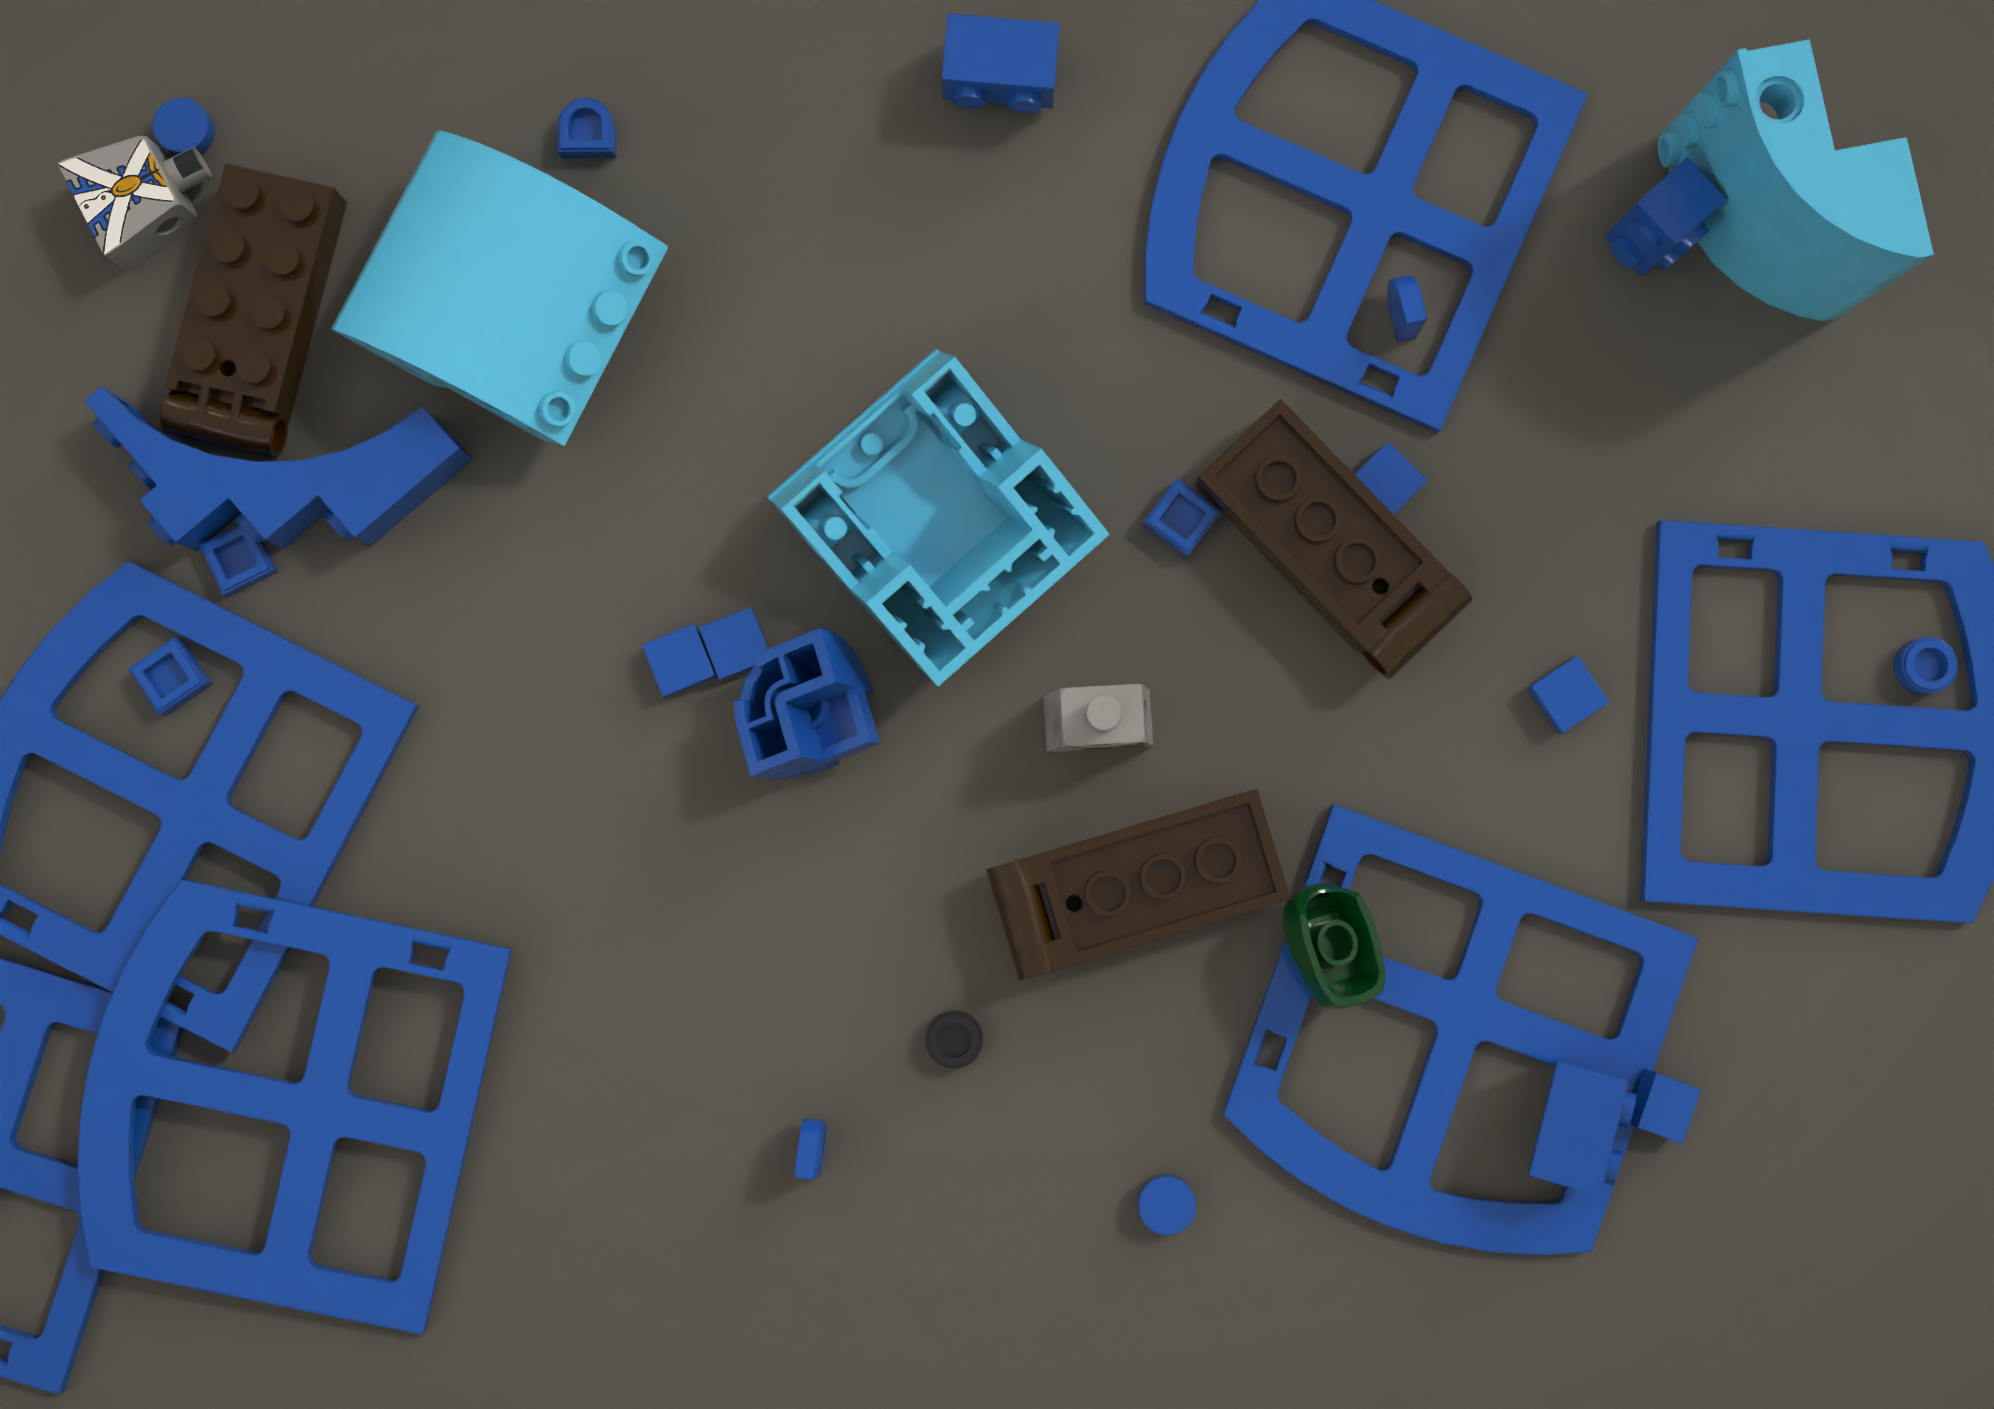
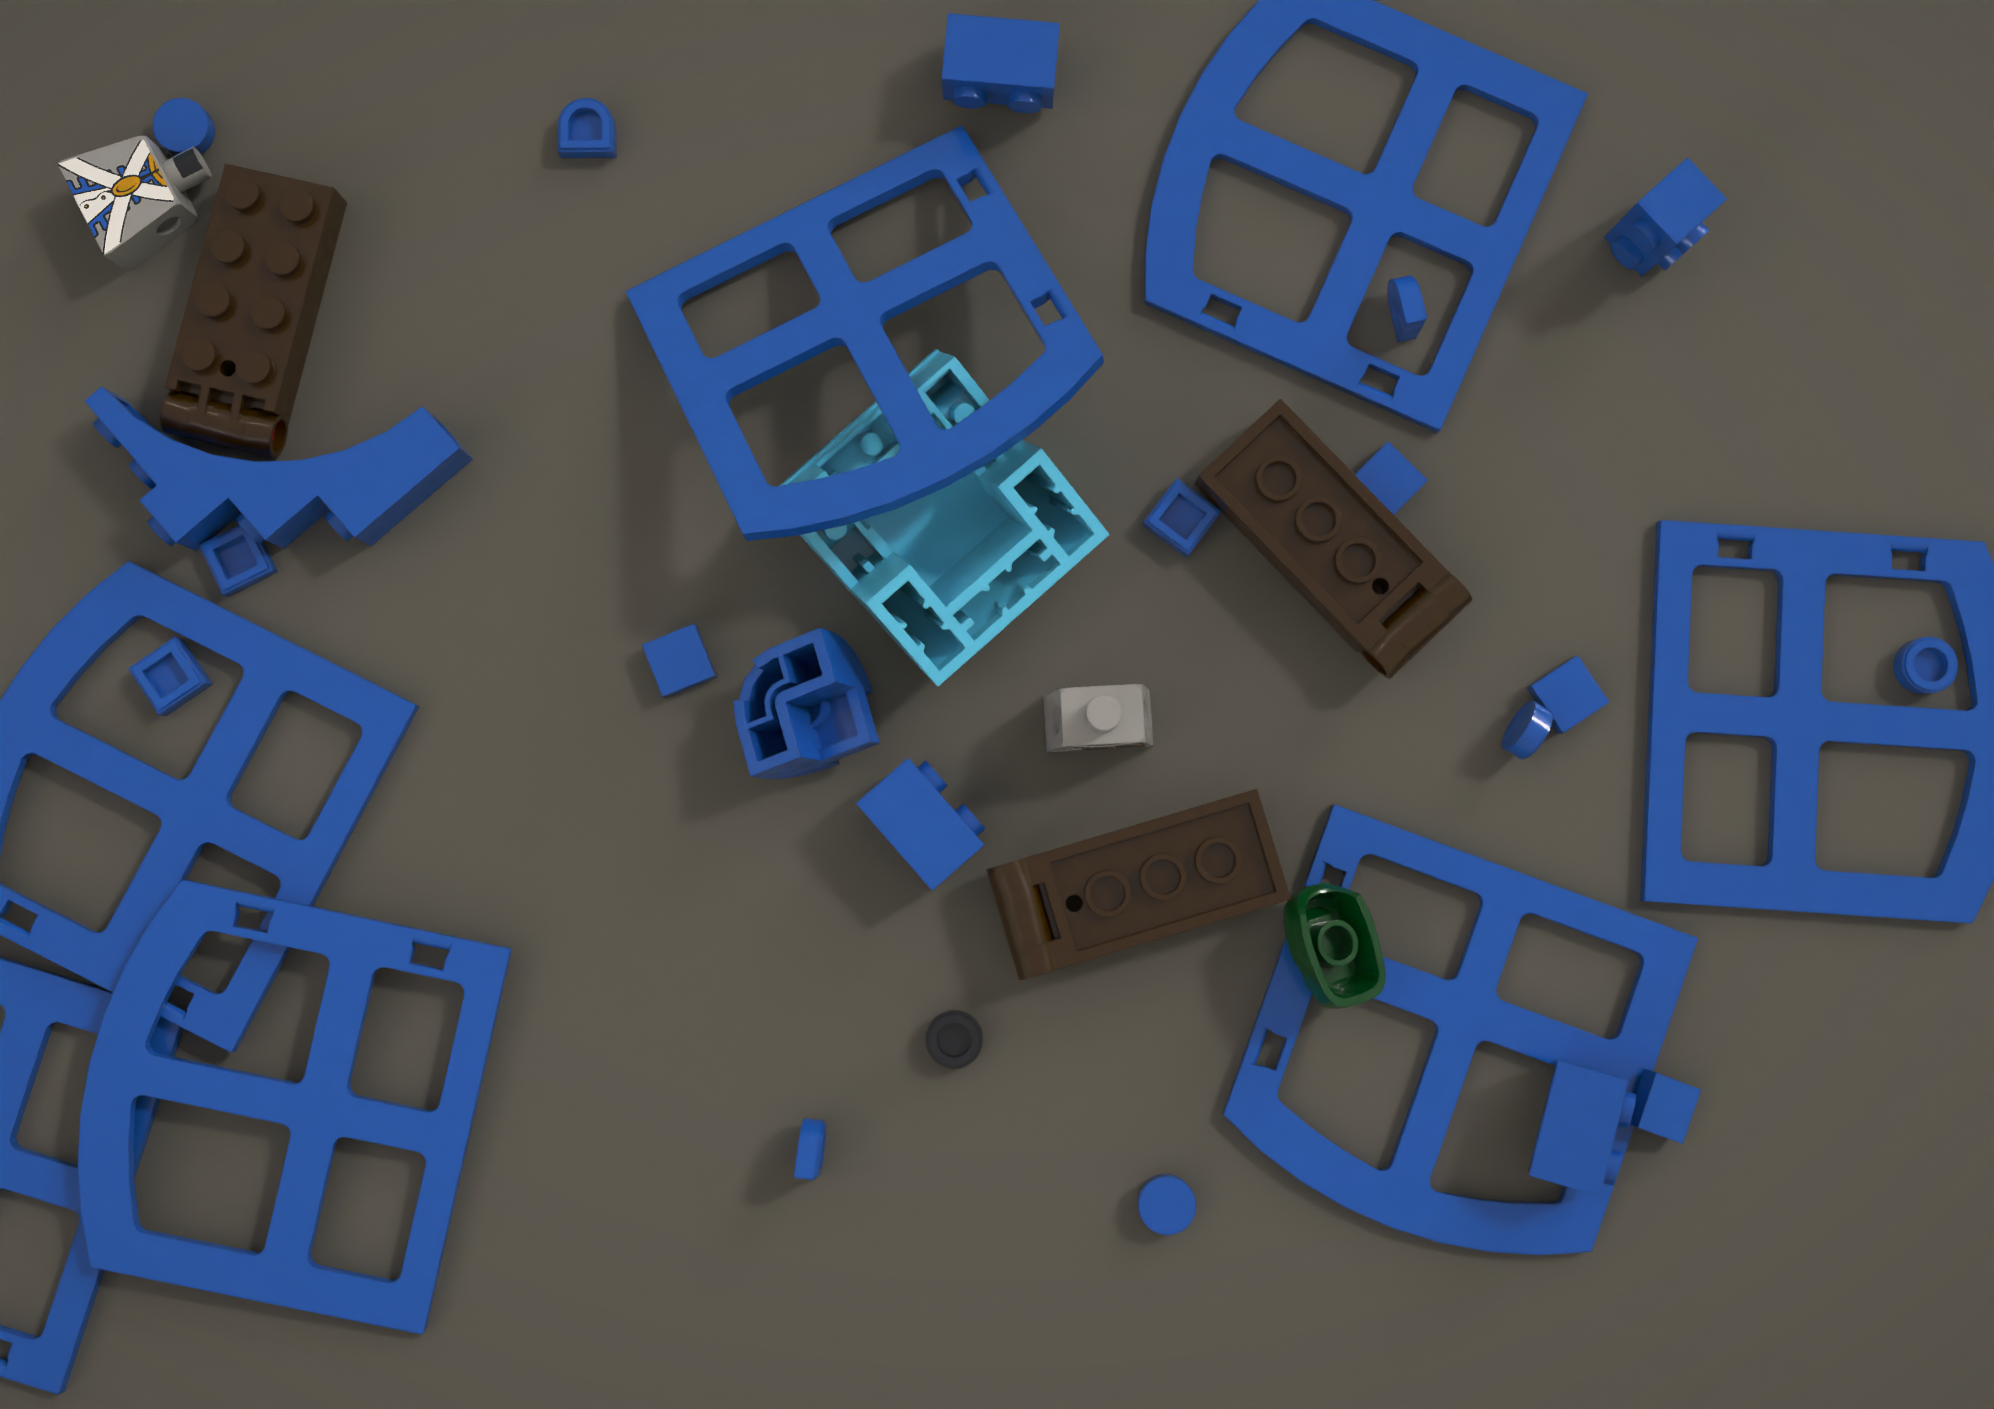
(500, 286): medium azure slope -> none
(734, 643): blue tile -> none
(854, 317): none -> blue window
(922, 823): none -> blue brick
(1527, 730): none -> blue tile
(1799, 218): medium azure slope -> none

